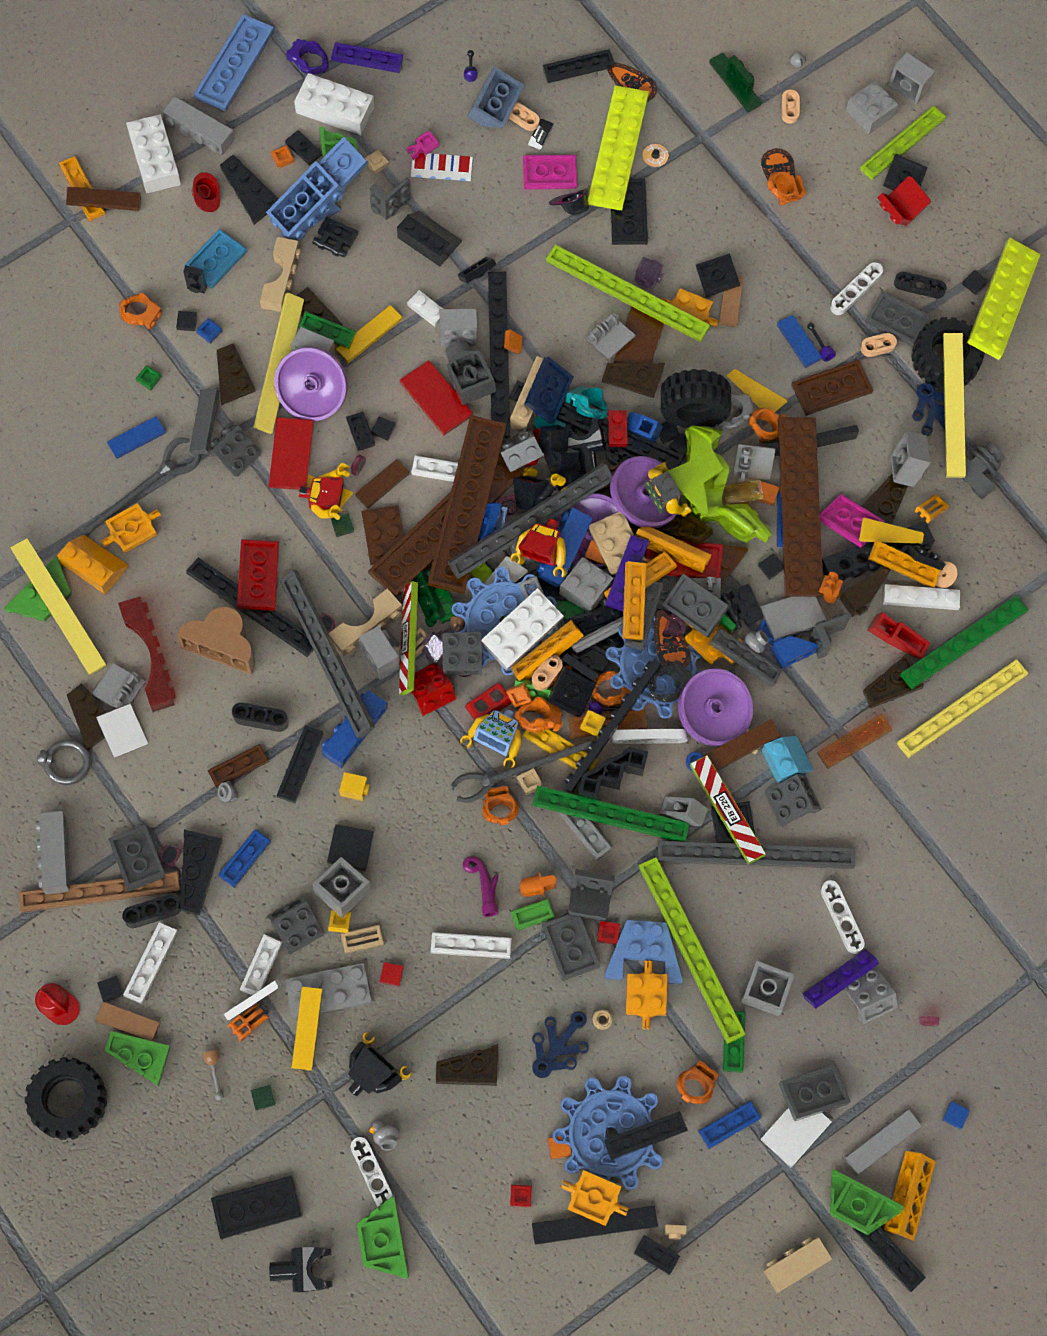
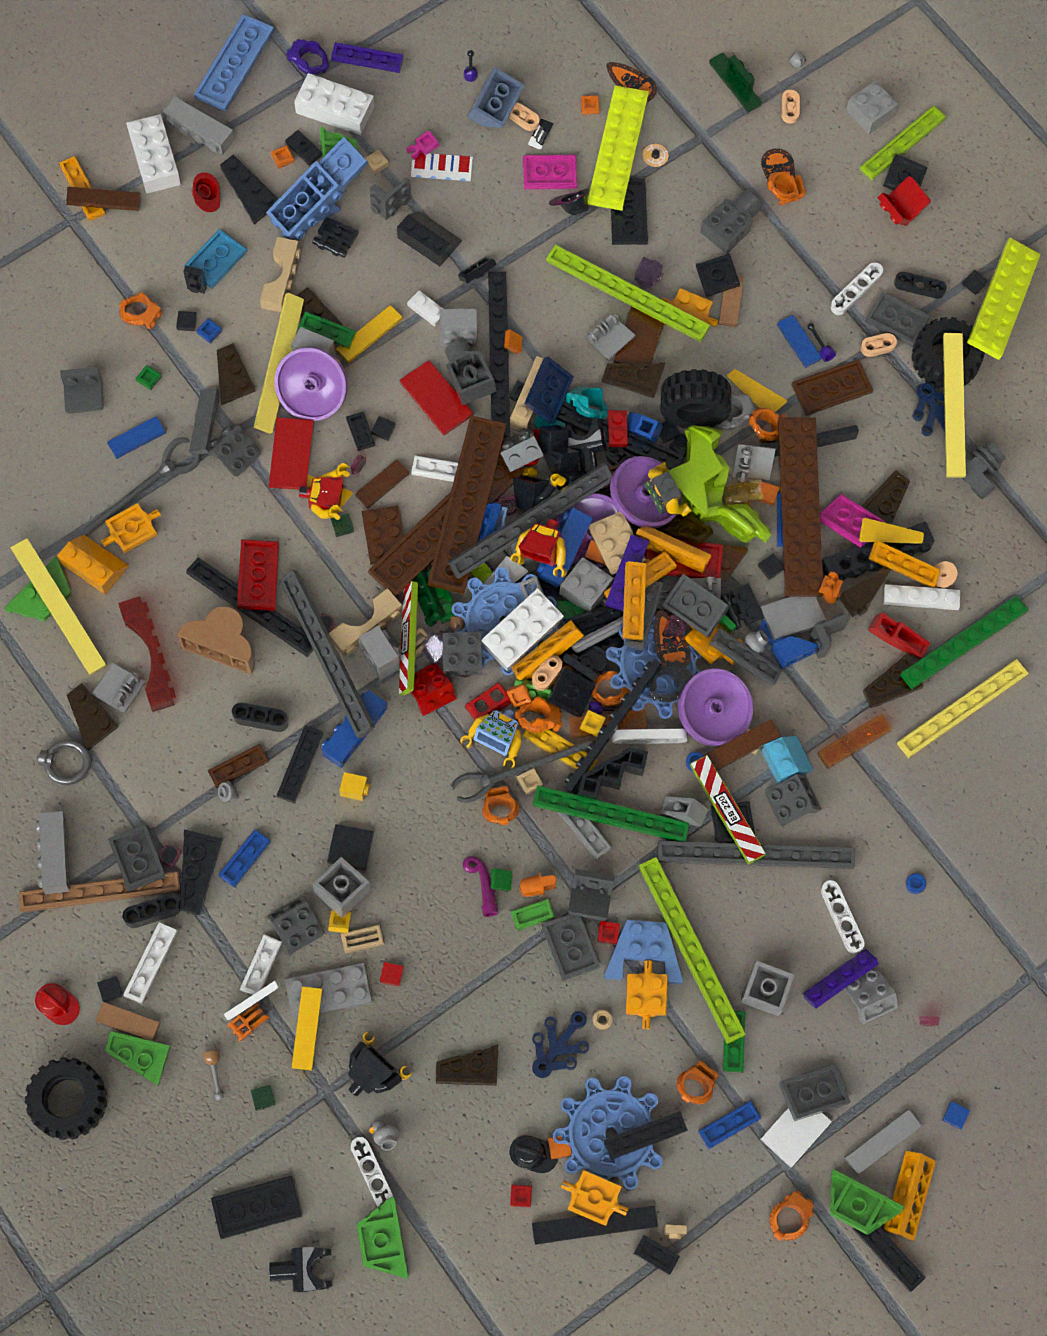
(82, 390): none -> dark grey bracket
(122, 730): white sticker -> none
(471, 945): white tile -> none
(501, 879): none -> green tile
(532, 1154): none -> black piece
(578, 66): black plate -> none
(590, 104): none -> orange tile
(731, 221): none -> dark grey brick
(797, 1264): tan brick -> none
(804, 1208): none -> orange piece
(910, 459): light grey brick -> none
(911, 78): light grey brick -> none
(915, 883): none -> blue tile
(922, 555): black plate -> none
(926, 513): light orange tile -> none

